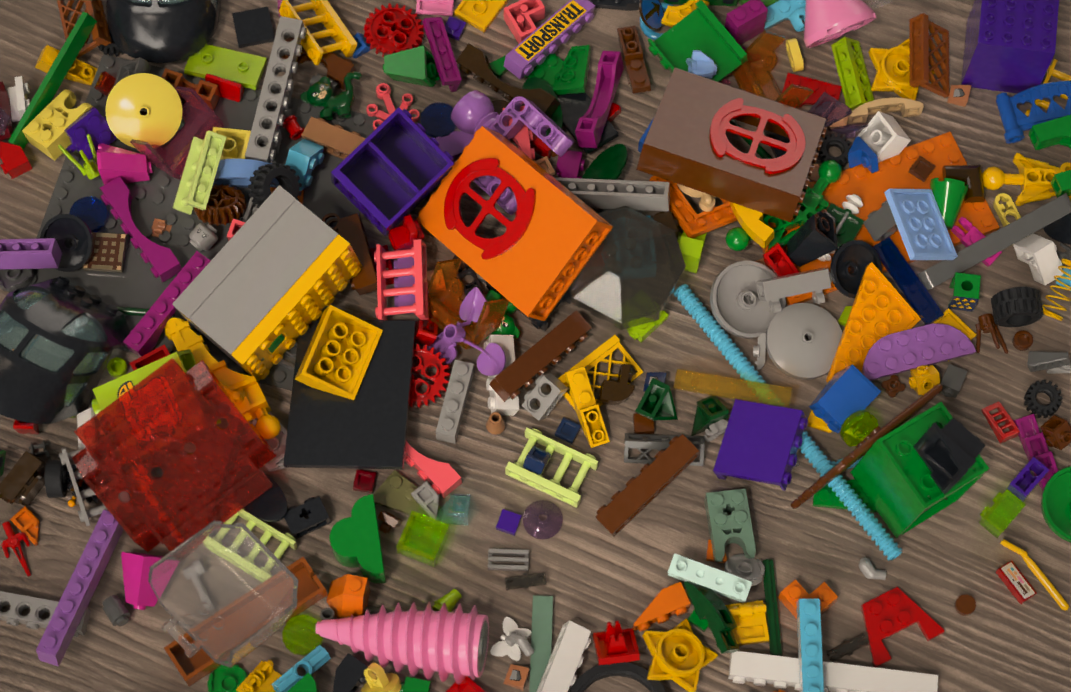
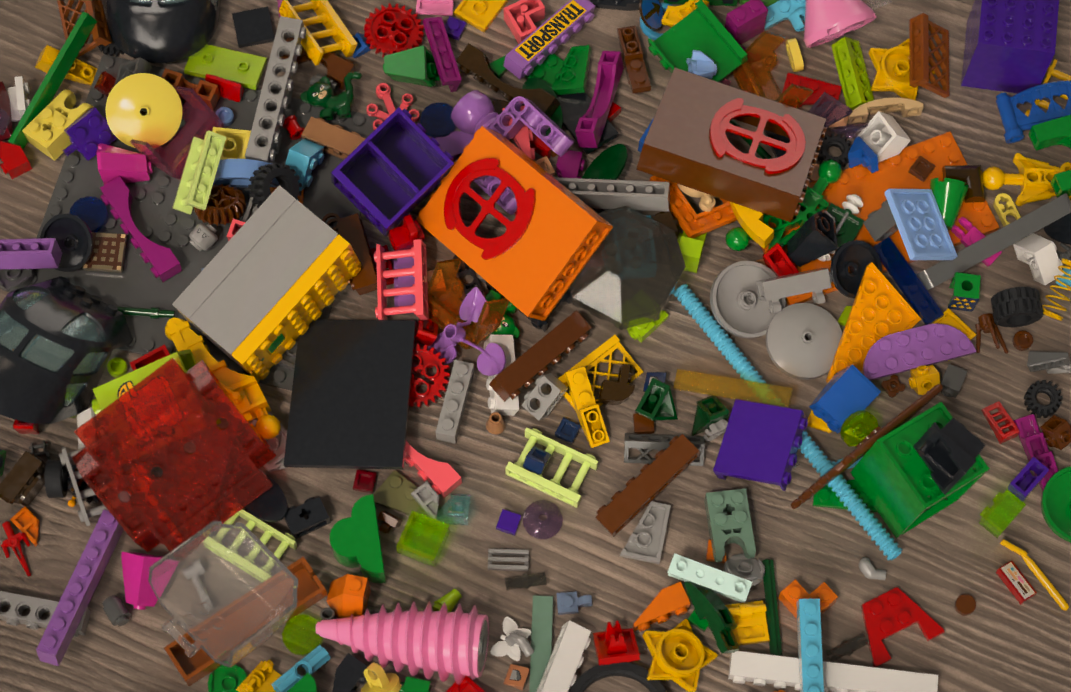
(90, 166): lime plant -> none
(148, 330): magenta arch -> none
(159, 226): nougat tile -> none
(225, 115): none -> medium blue tile
(339, 353): yellow slope -> none
(569, 602): none -> sand blue plate
(649, 535): none -> light grey wing
(760, 351): light grey piece -> none
(959, 94): nougat slope -> none

